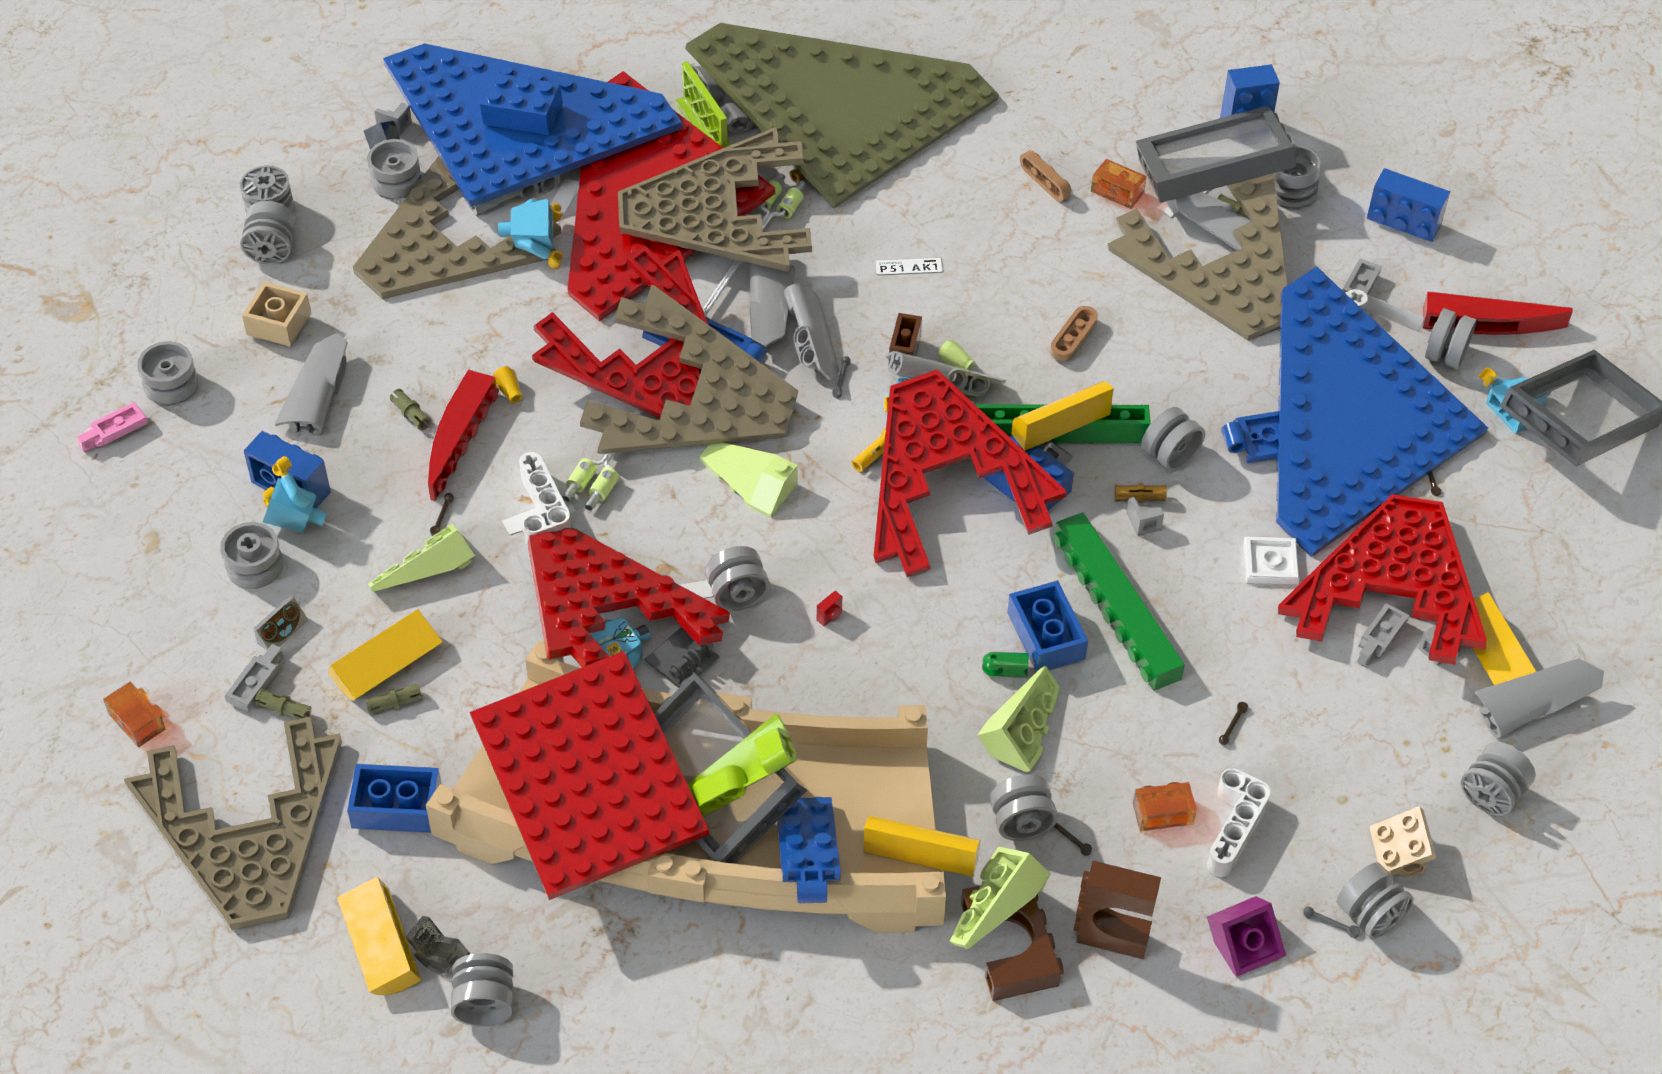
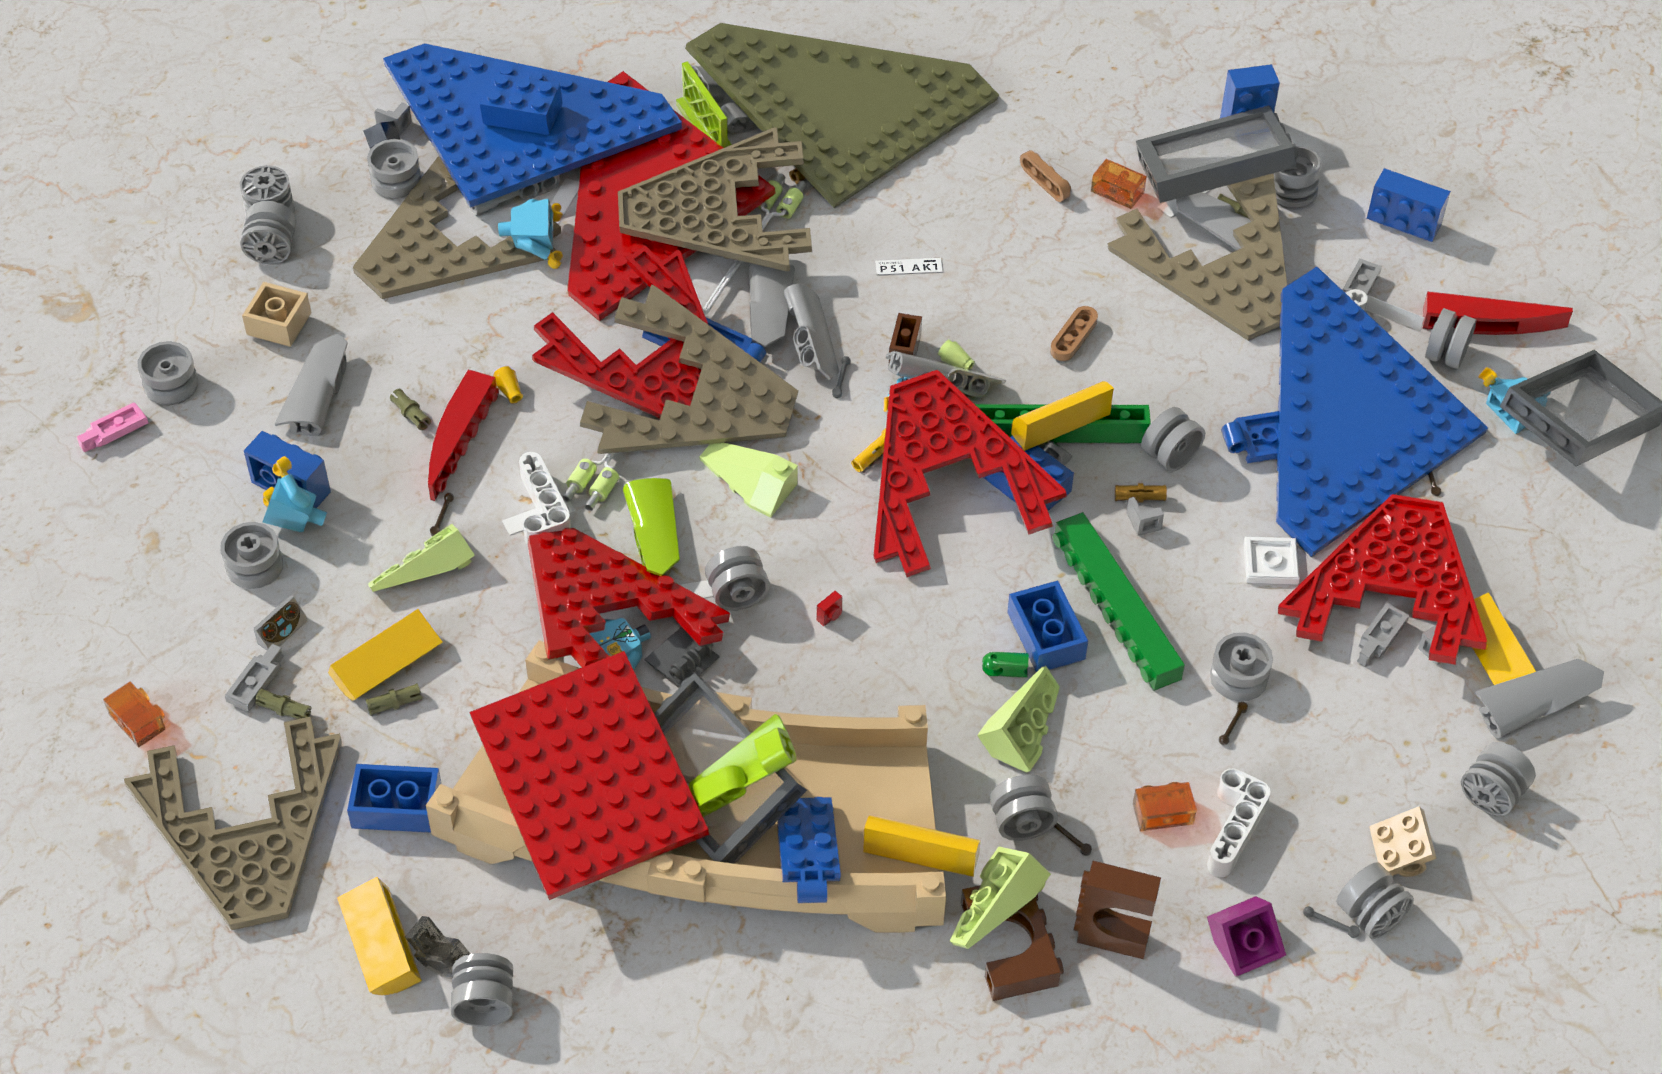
(654, 522): none -> lime panel
(1241, 666): none -> light grey wheel

